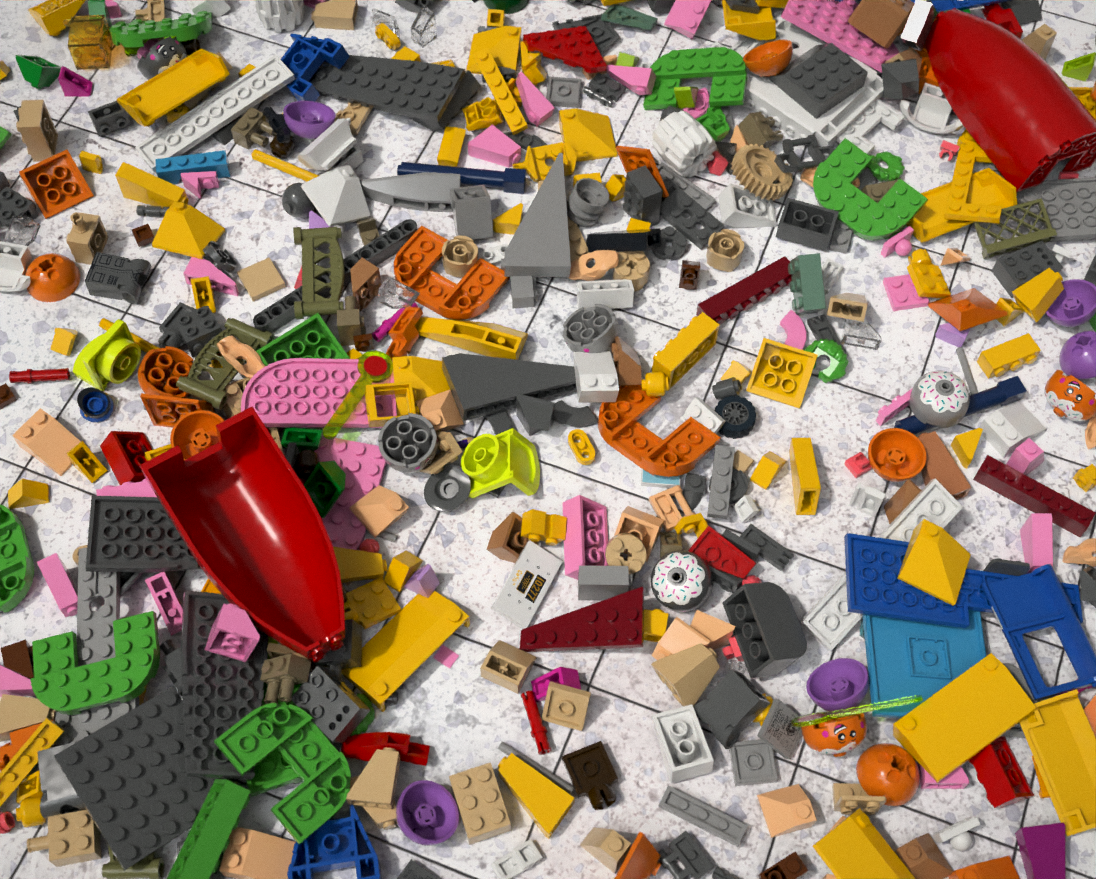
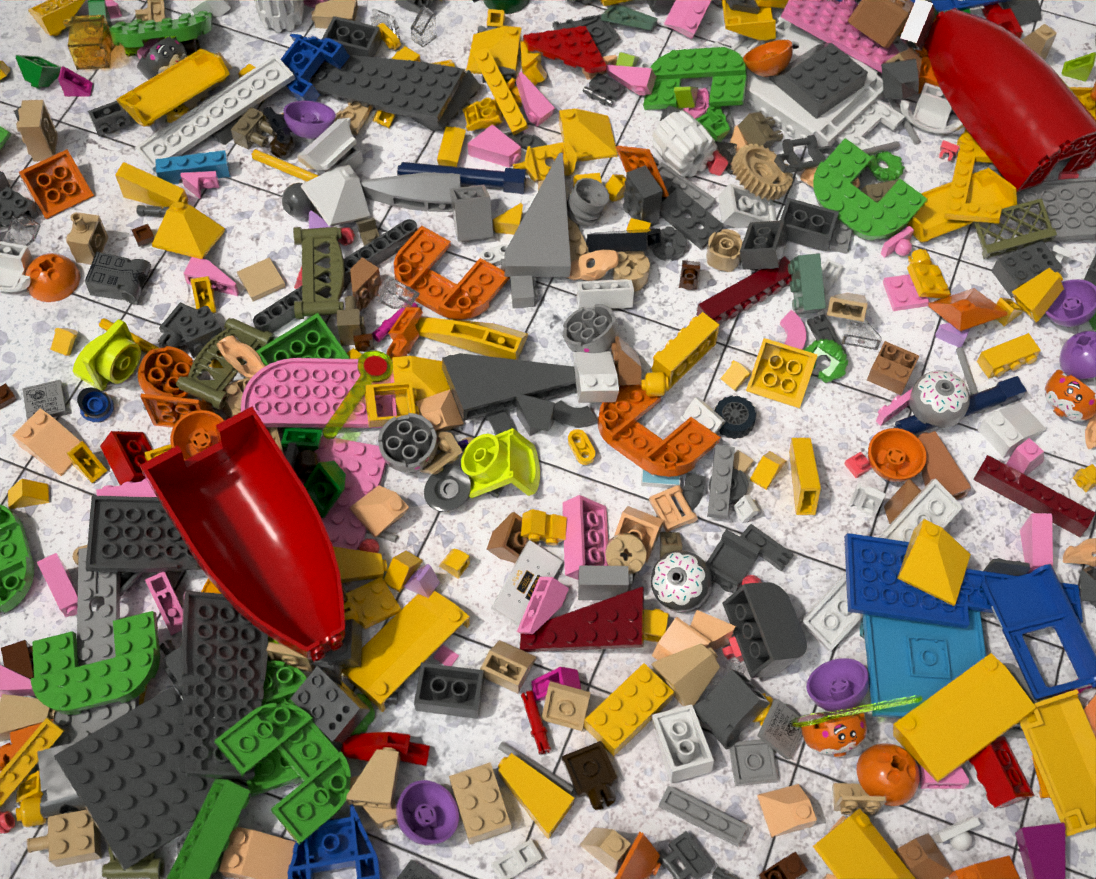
(39, 375): red pin -> none
(46, 396): none -> light grey tile
(91, 162): yellow tile -> none
(221, 258): dark grey plate -> none
(232, 634): bright pink slope -> none
(281, 676): dark tan brick -> none
(347, 236): none -> coral plate
(356, 37): none -> dark grey brick
(383, 118): none -> yellow slope
(449, 690): none -> dark grey brick
(455, 562): none -> yellow brick
(459, 255): tan brick -> none
(544, 602): none -> bright pink slope
(564, 91): light grey tile -> none
(628, 709): none -> yellow brick
(690, 524): yellow bracket -> none
(722, 554): red wing -> none
(726, 388): dark grey brick -> none
(763, 245): none -> dark grey brick
(881, 148): none -> light grey bar
(892, 368): none -> medium nougat slope
(906, 124): none -> light grey bar
(953, 256): light nougat slope -> none
(965, 445): yellow slope -> none

